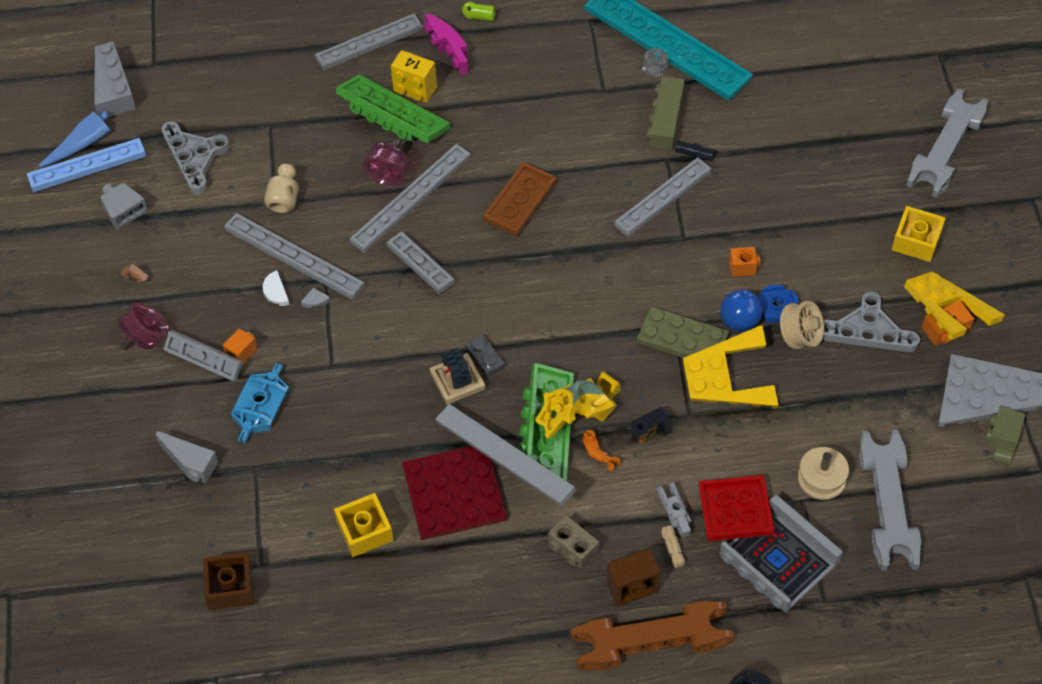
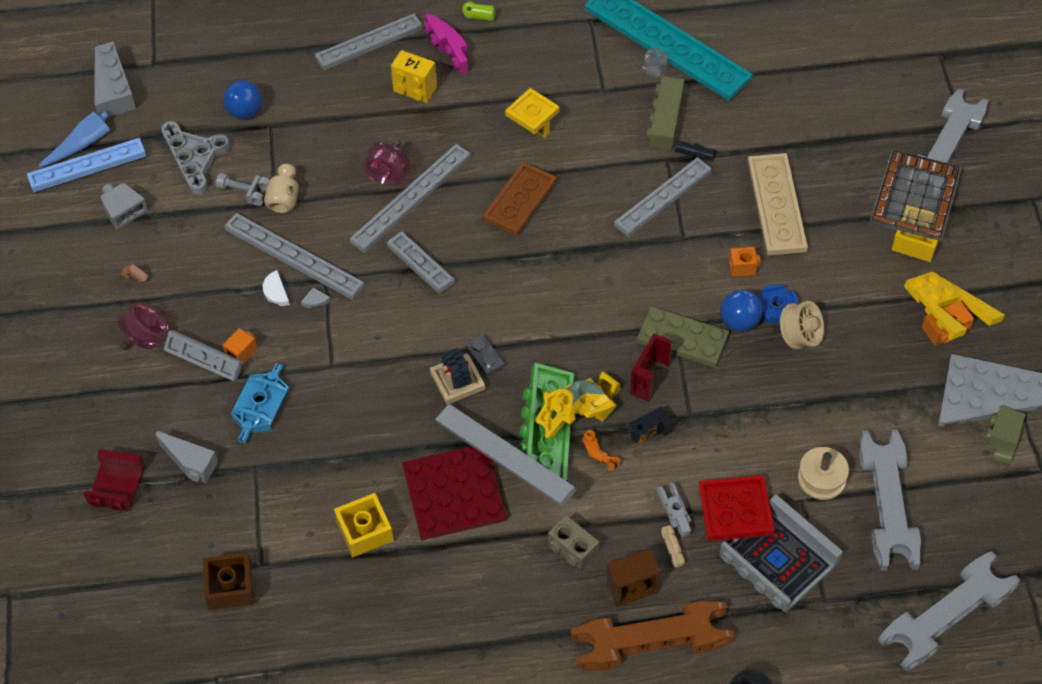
(116, 480): none -> dark red panel
(242, 99): none -> blue piece
(252, 196): none -> light grey bar
(391, 110): bright green plate -> none
(533, 112): none -> yellow bracket
(642, 381): none -> dark red panel
(709, 375): yellow wing -> none
(777, 204): none -> tan plate
(879, 328): light grey beam -> none
(916, 195): none -> piece
(921, 632): none -> light grey piece

